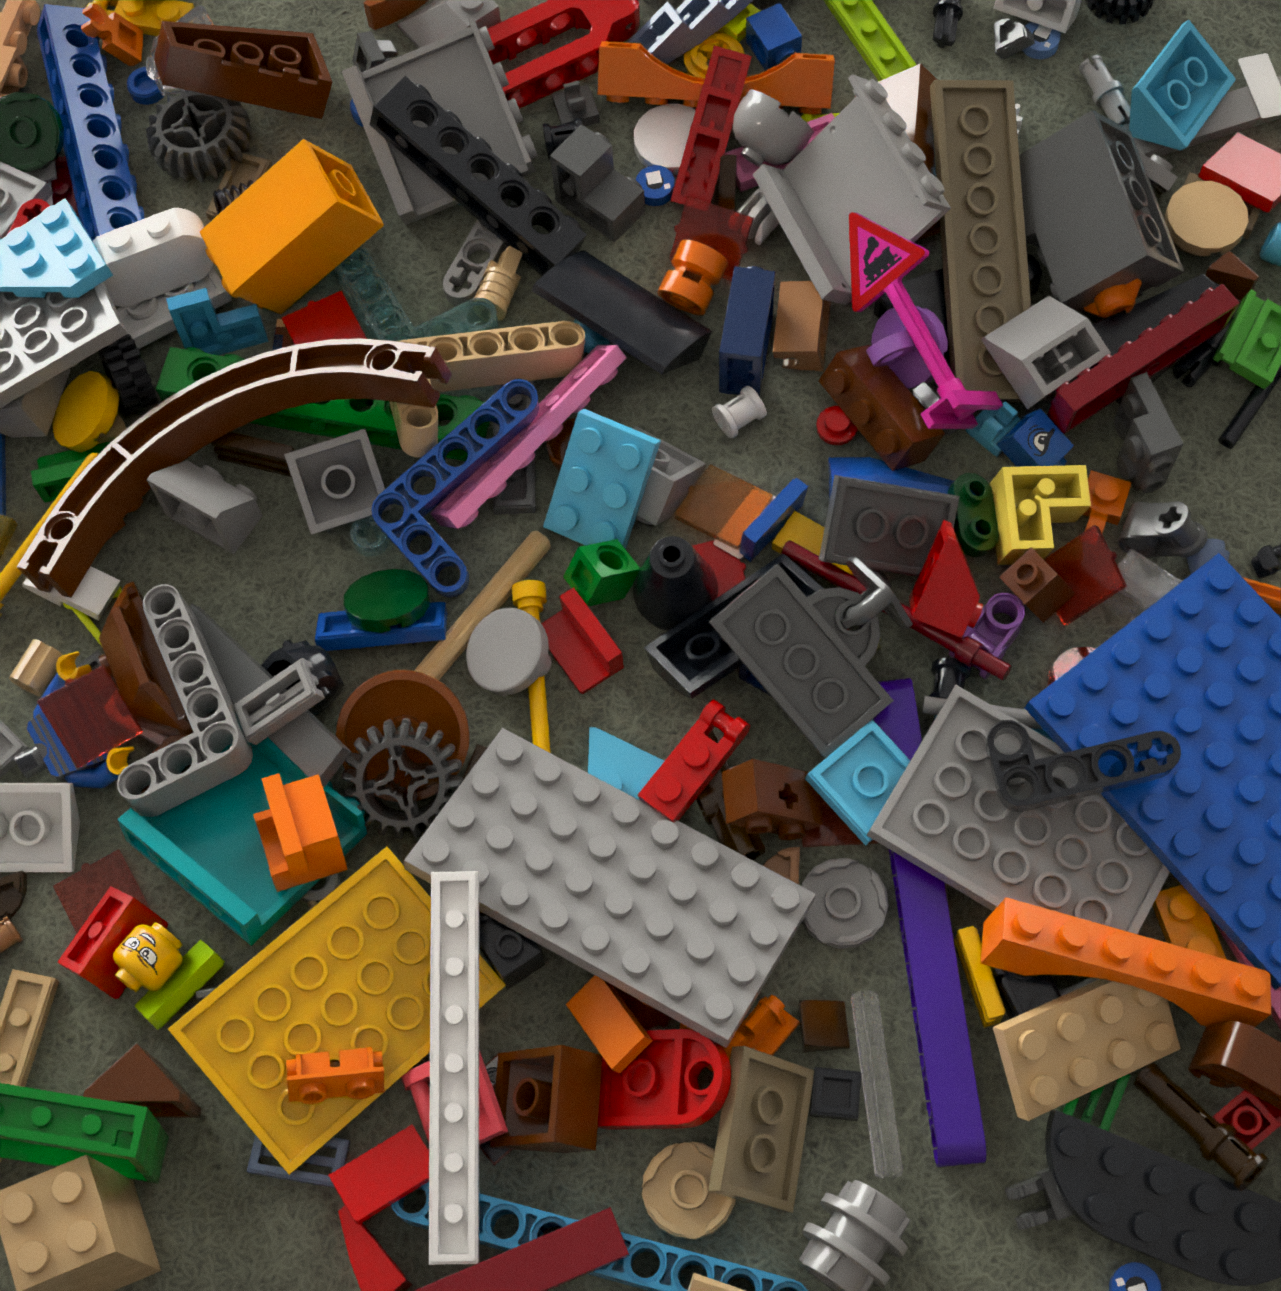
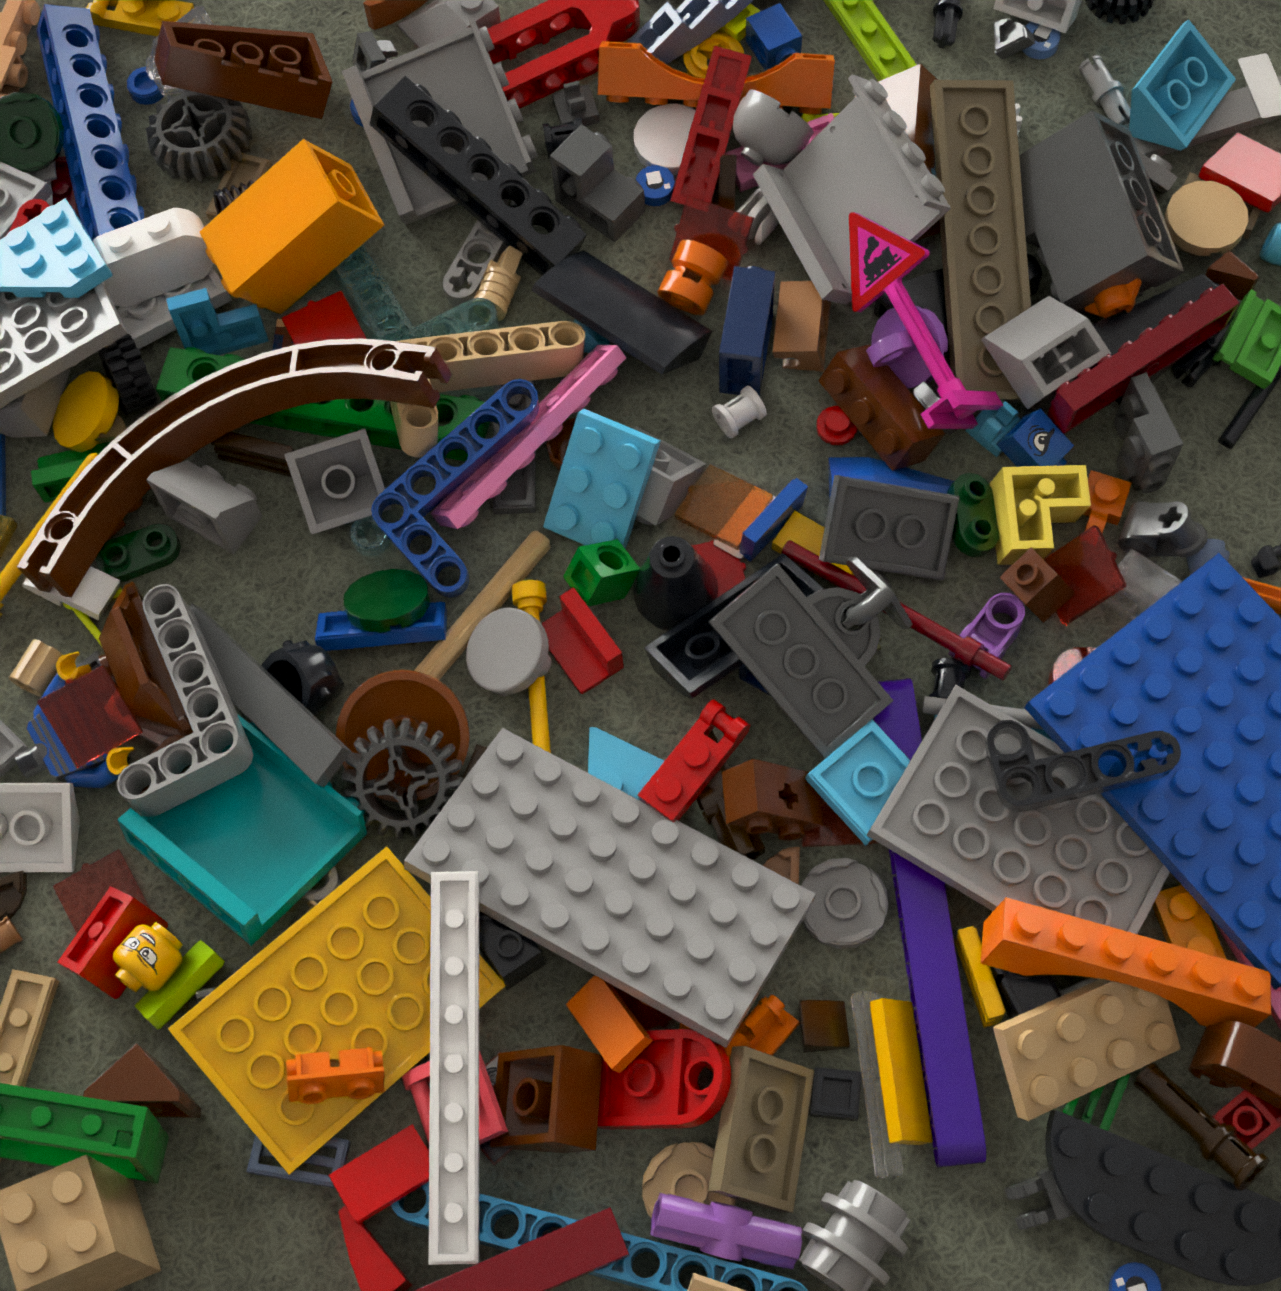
(117, 34): orange plate -> none
(137, 553): none -> dark green plate
(279, 707): light grey tile -> none
(298, 832): orange plate -> none
(726, 1231): none -> medium lavender piece
(900, 1072): none -> yellow tile
(945, 587): red slope -> none

